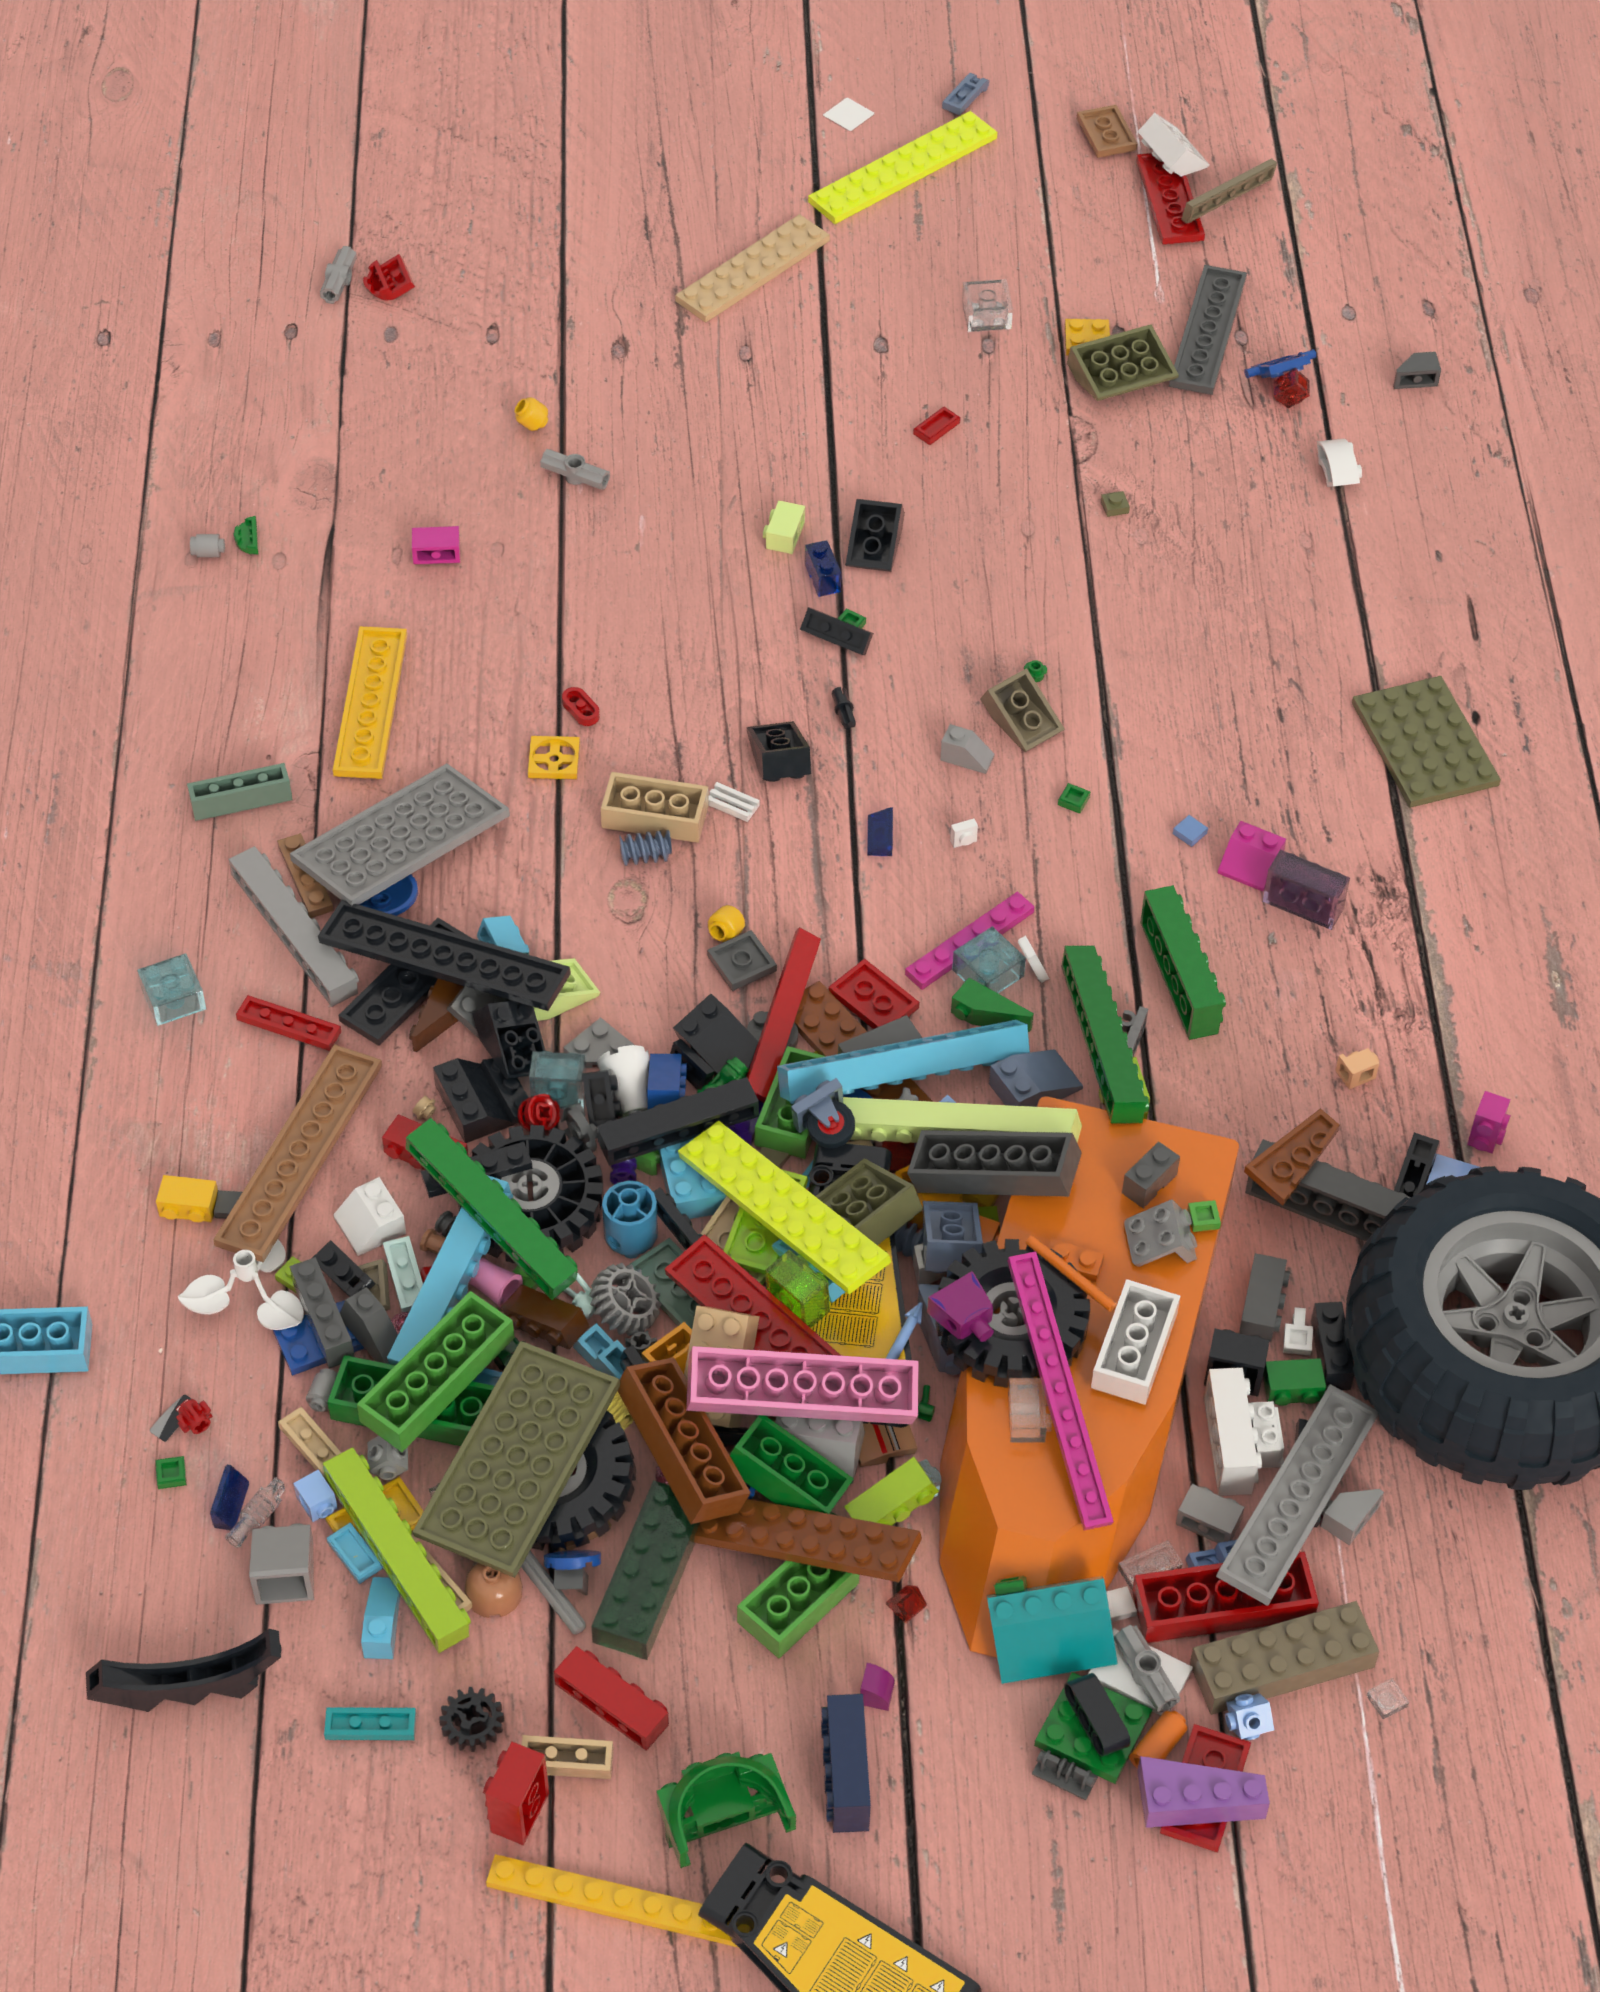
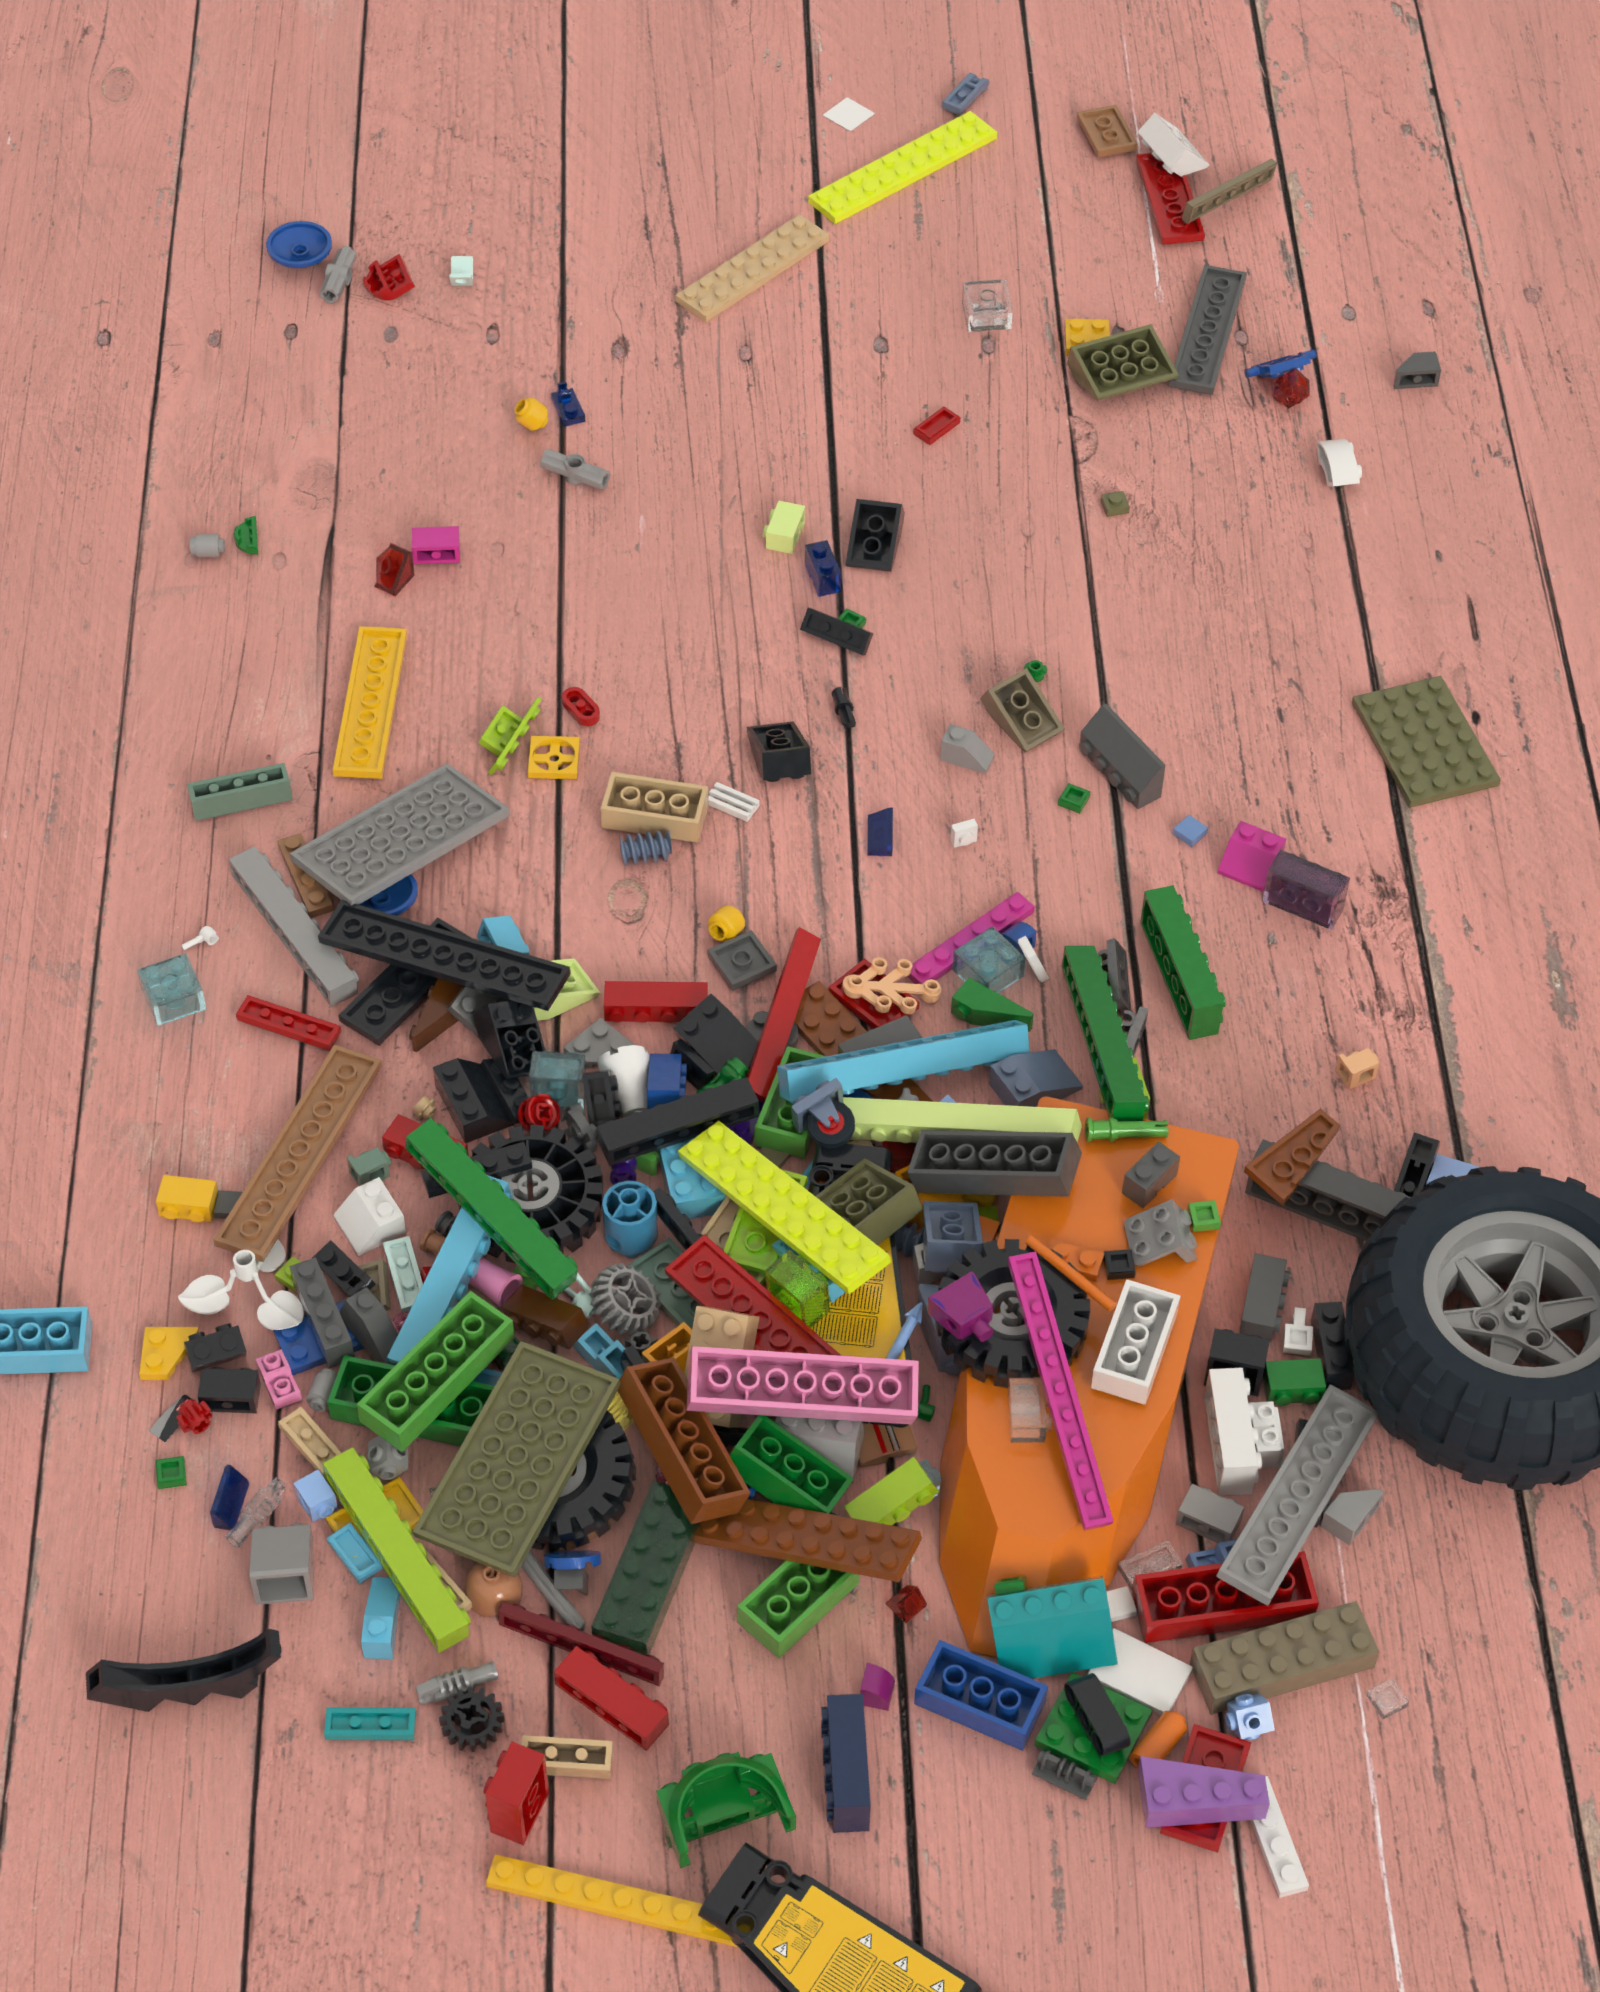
(163, 1351): none -> yellow wing
(206, 934): none -> white hand
(214, 1348): none -> black brick
(230, 1389): none -> black brick
(278, 1379): none -> bright pink slope
(299, 244): none -> blue dish
(369, 1166): none -> sand green brick
(394, 569): none -> clear red slope
(441, 1687): none -> light grey hinge
(461, 271): none -> light aqua bracket
(503, 731): none -> lime bracket
(567, 405): none -> clear blue plate
(569, 1636): none -> dark red plate
(651, 1000): none -> red brick
(861, 986): none -> light nougat plant
(981, 1695): none -> blue brick
(1018, 931): none -> blue brick
(1113, 1129): none -> bright green pin
(1117, 973): none -> flat silver plate
(1119, 1264): none -> black tile
(1122, 757): none -> dark grey slope
(1154, 1682): light grey piece -> none
(1279, 1850): none -> white plate
(1489, 1122): dark pink brick -> none

